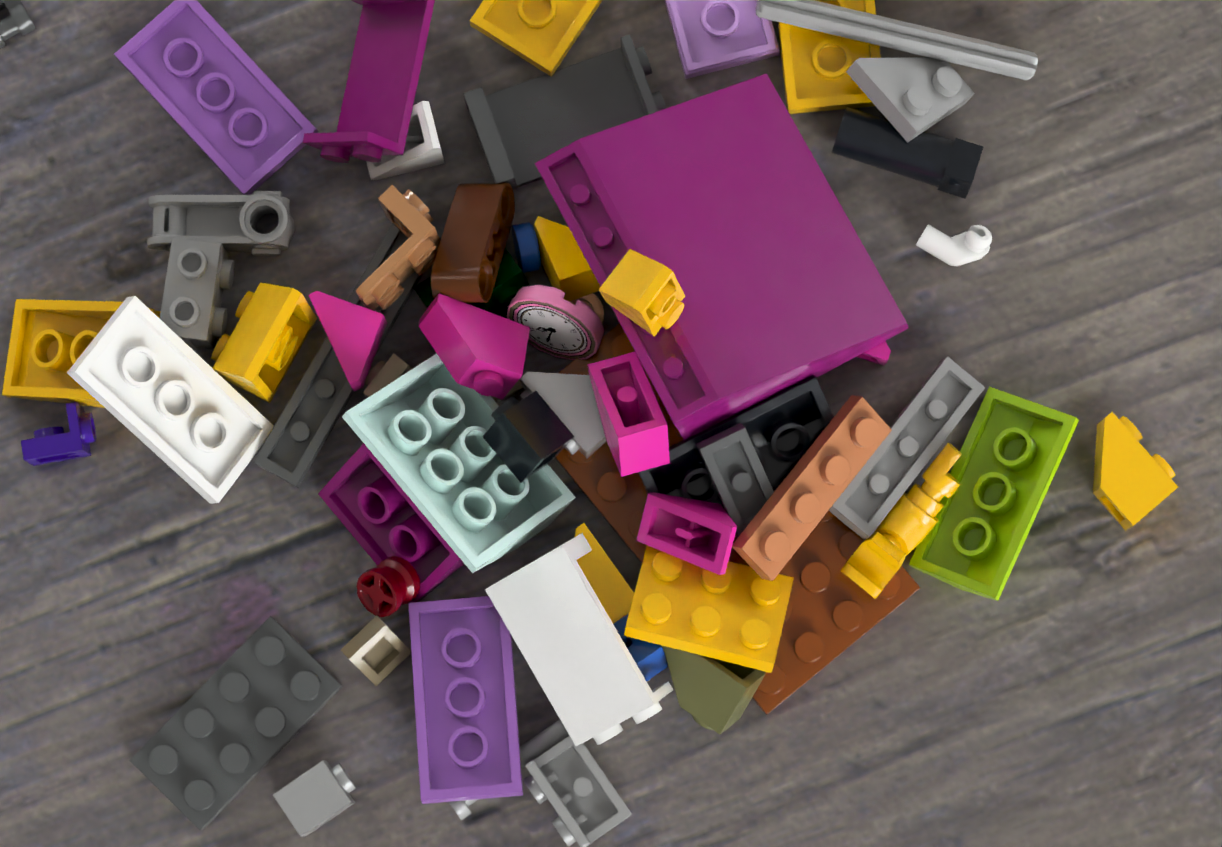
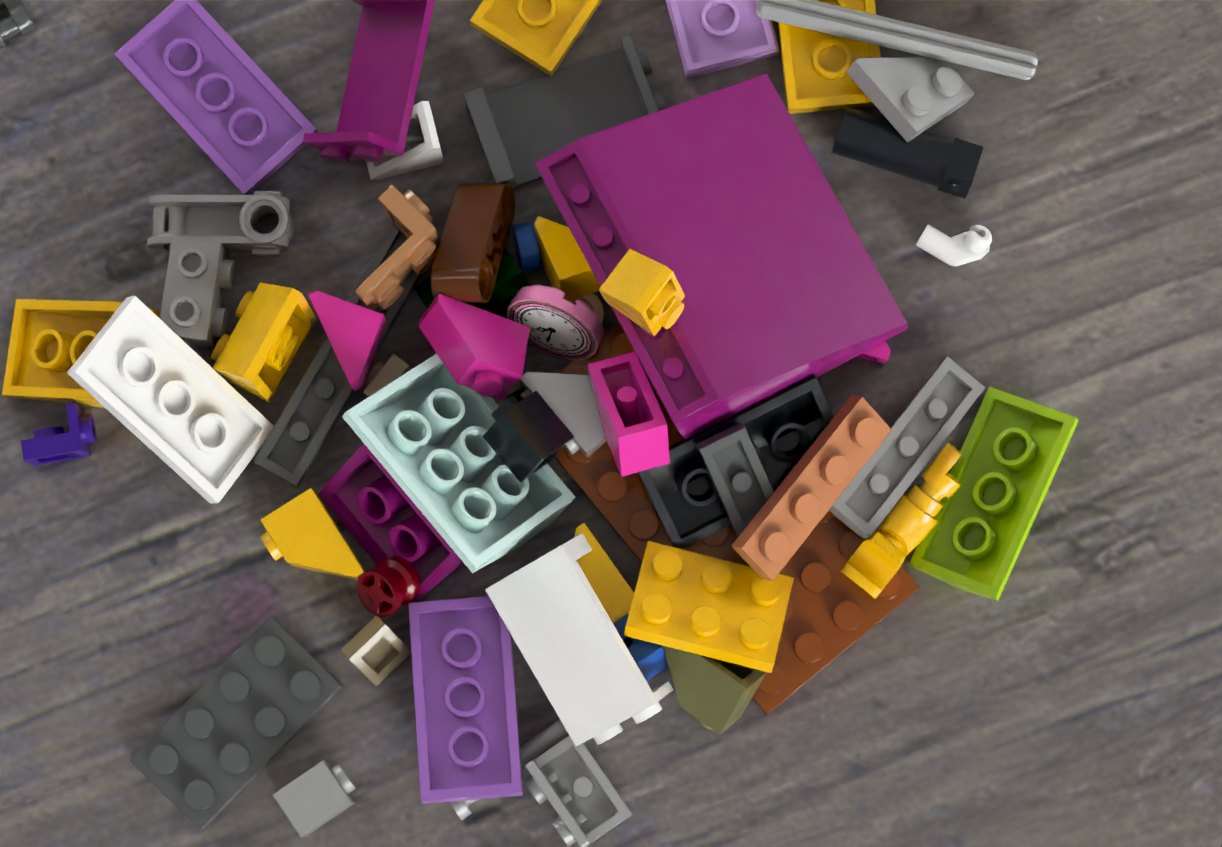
(309, 538): none -> yellow slope
(688, 530): dark pink slope -> none
(1126, 475): yellow slope -> none

